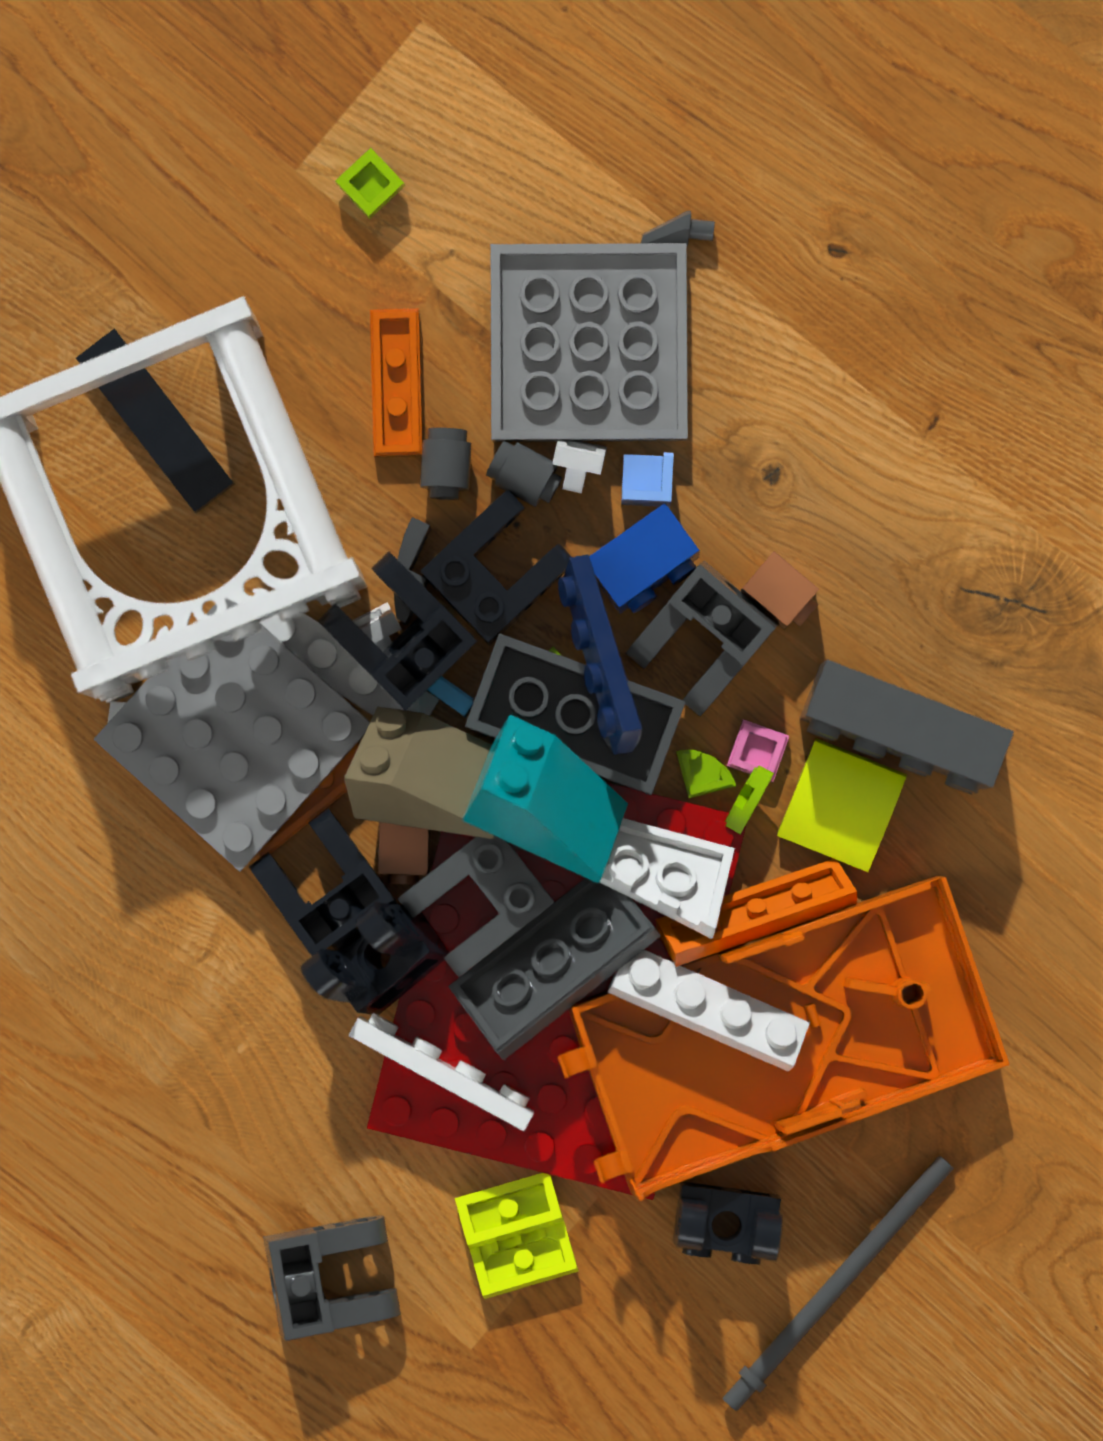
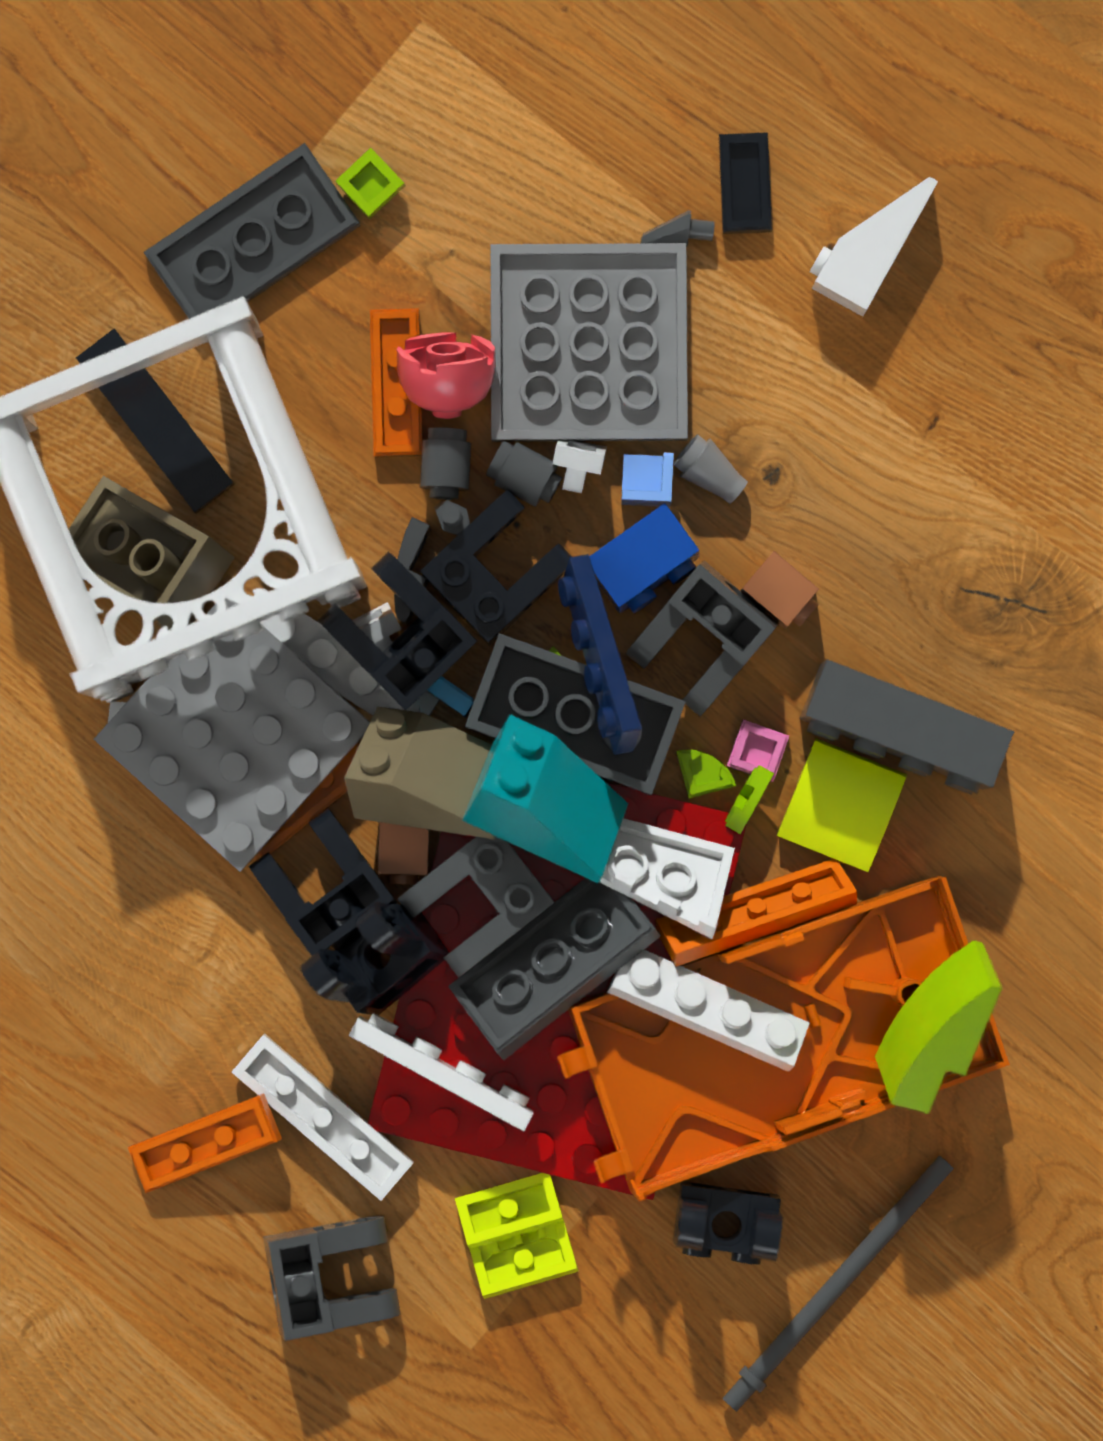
(146, 549): none -> dark tan slope
(205, 1143): none -> orange tile
(253, 235): none -> dark grey tile
(322, 1117): none -> white plate
(446, 373): none -> coral cylinder
(452, 517): none -> dark grey bar
(708, 468): none -> light grey cone
(745, 183): none -> black tile
(865, 254): none -> white slope
(938, 1028): none -> lime slope

